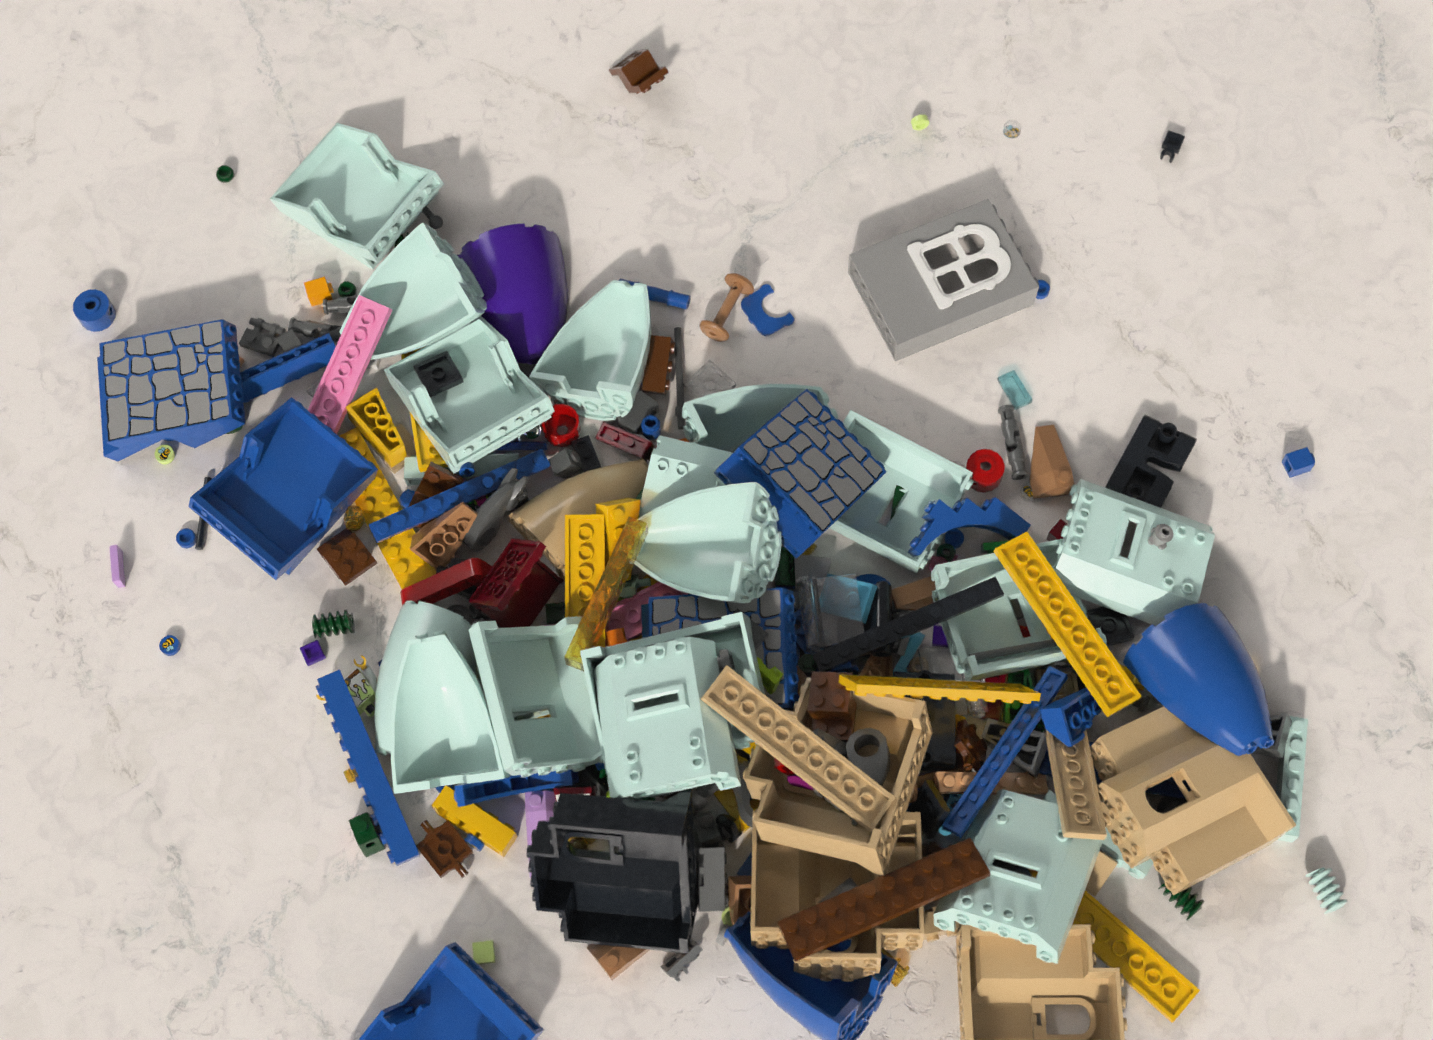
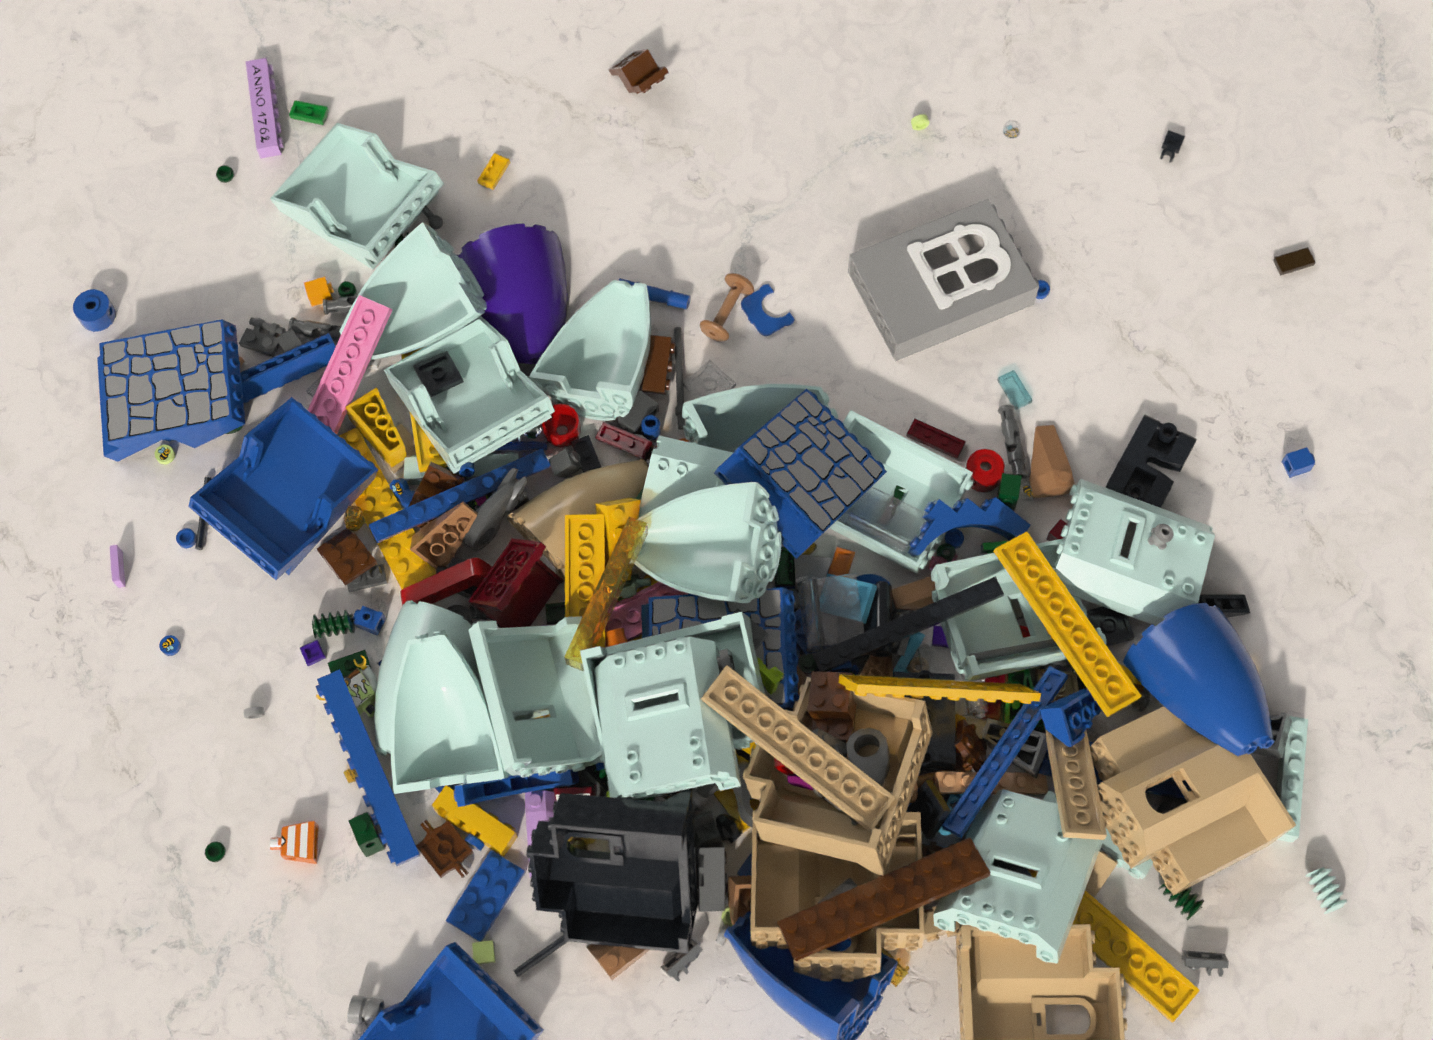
(215, 851): none -> dark green plate
(253, 712): none -> light grey tile
(263, 108): none -> lavender brick
(298, 842): none -> orange torso
(308, 112): none -> green plate
(346, 663): none -> dark green plate
(362, 1010): none -> light grey wheel
(373, 577): none -> dark grey plate
(373, 624): none -> blue brick
(398, 486): none -> blue tile
(485, 896): none -> blue plate
(493, 171): none -> yellow plate
(540, 956): none -> black bar
(841, 562): none -> orange tile
(885, 519): none -> clear door
(936, 438): none -> dark red tile
(1009, 490): none -> dark green brick
(1206, 960): none -> dark grey plate
(1229, 604): none -> black slope
(1294, 261): none -> dark brown tile

